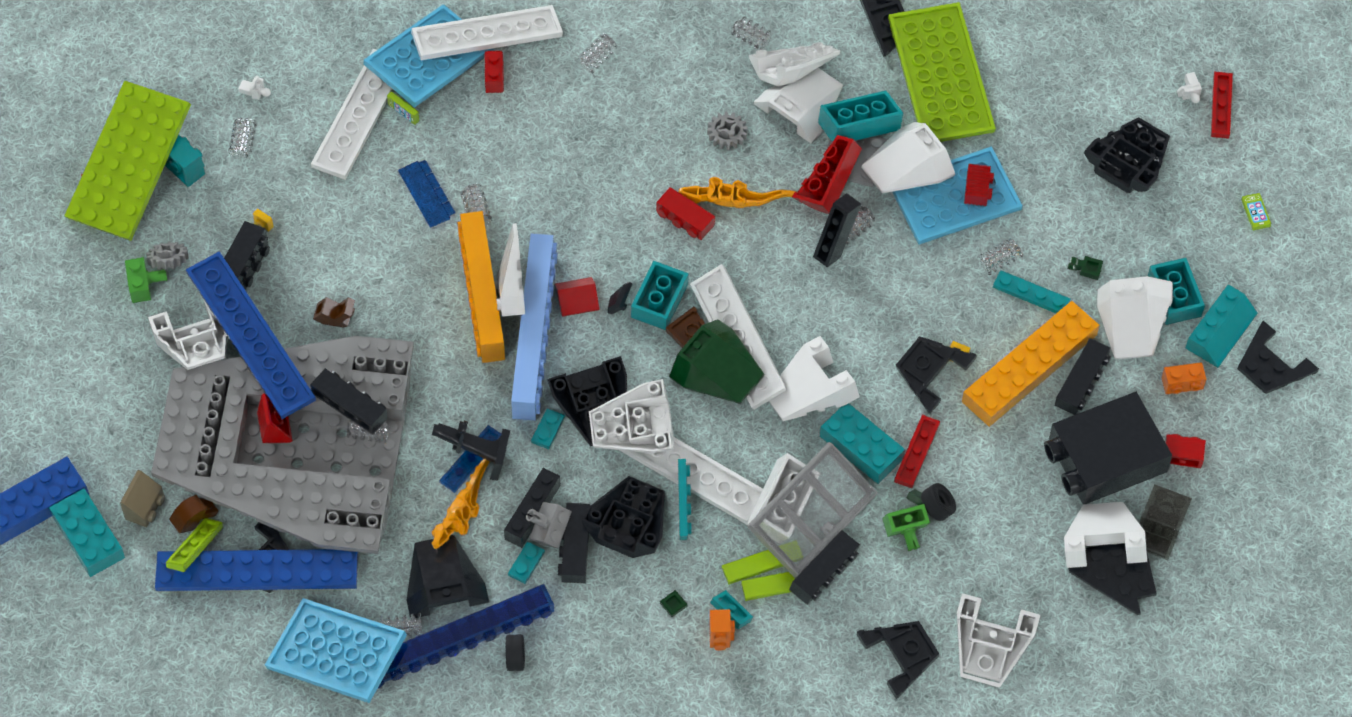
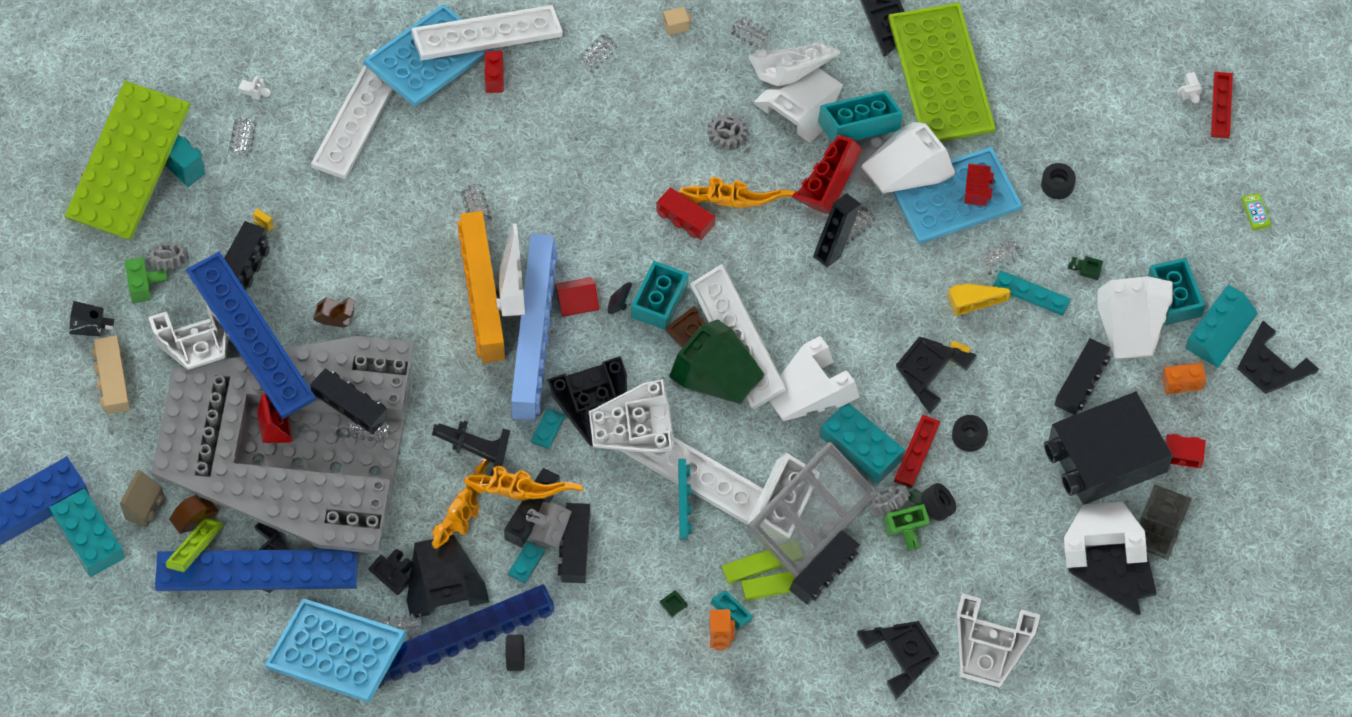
(88, 320): none -> black torso
(111, 373): none -> tan brick
(392, 571): none -> black plate
(403, 108): lime tile -> none
(423, 192): clear blue windscreen -> none
(466, 463): clear blue tile -> none
(516, 486): none -> light orange animal
(628, 518): black wedge -> none
(676, 20): none -> tan brick
(889, 500): none -> light grey gear
(969, 422): none -> black tyre
(973, 297): none -> yellow slope
(1030, 363): light orange brick -> none
(1054, 190): none -> black tyre
(1129, 156): black wedge -> none

